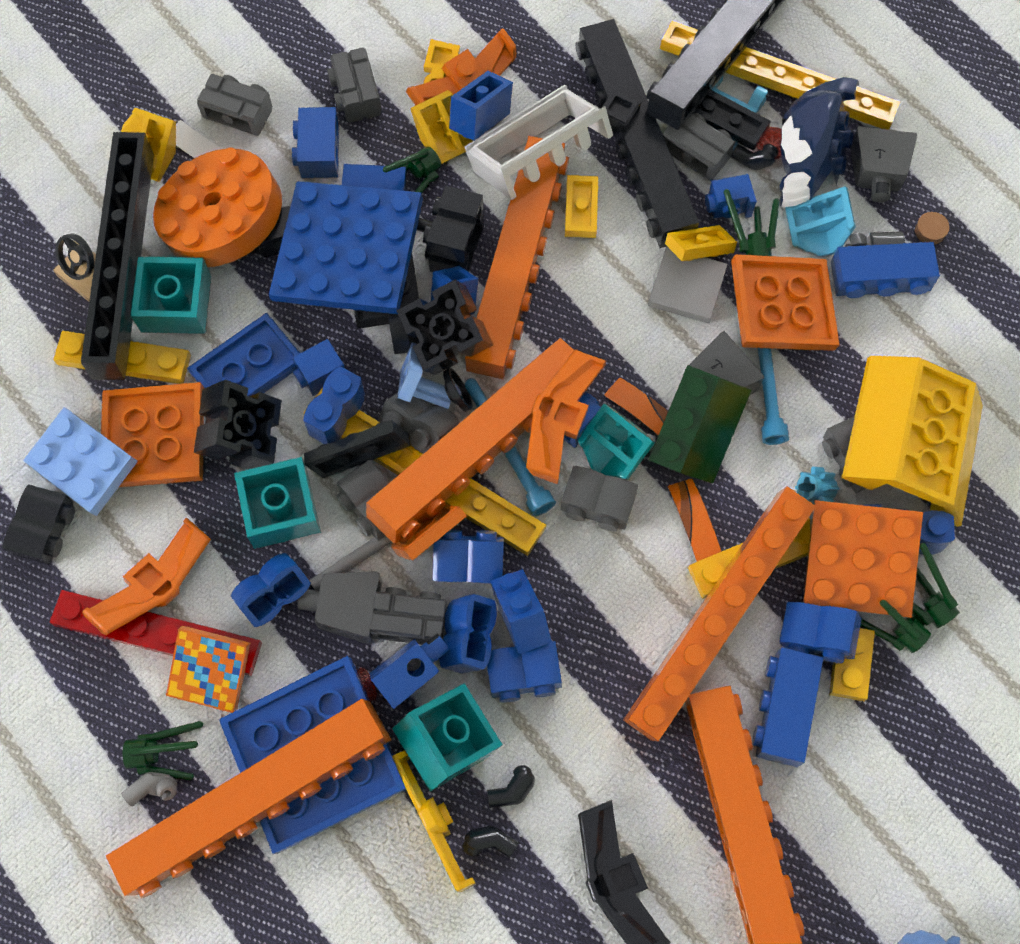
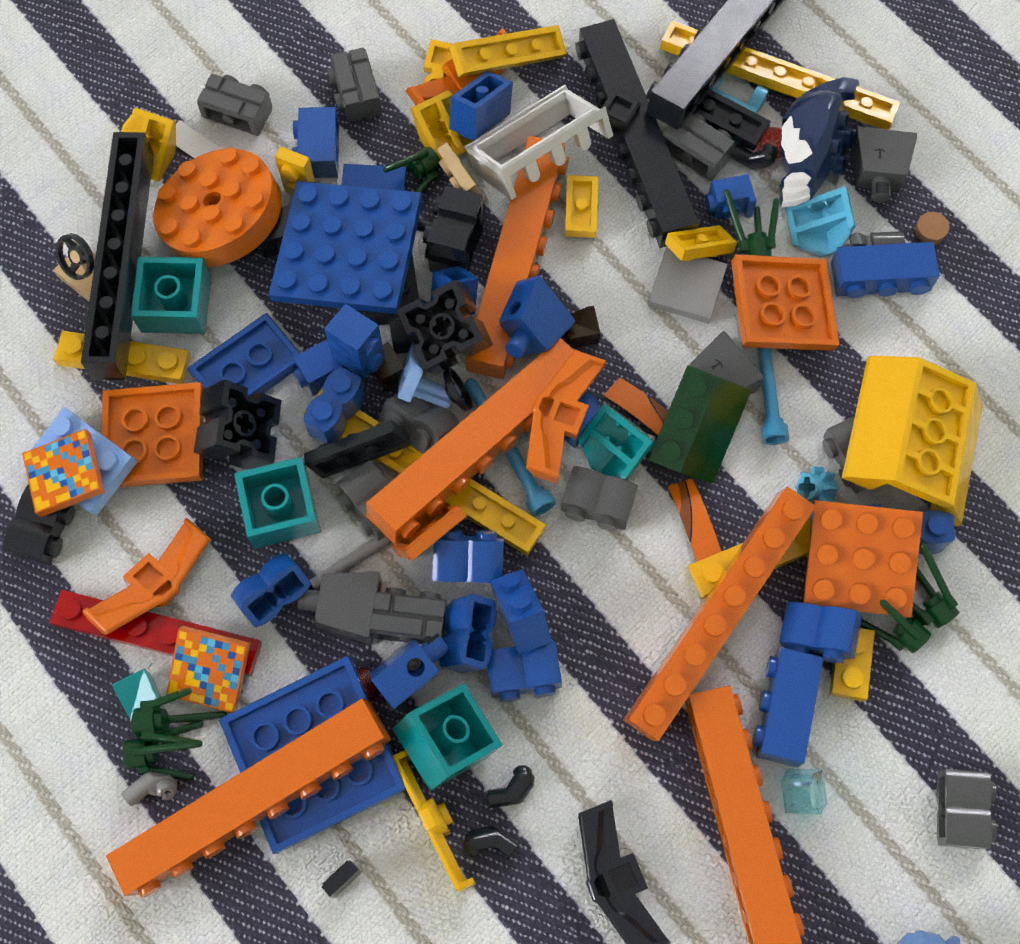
(63, 473): none -> tile
(135, 689): none -> teal slope
(151, 720): none -> dark green plant
(293, 168): none -> yellow plate
(341, 879): none -> black tile
(355, 341): none -> blue brick
(390, 369): none -> dark brown slope
(461, 176): none -> tan plate
(507, 50): none -> yellow plate
(533, 318): none -> blue torso
(584, 330): none -> dark brown slope
(804, 791): none -> clear light blue slope
(964, 809): none -> dark grey brick

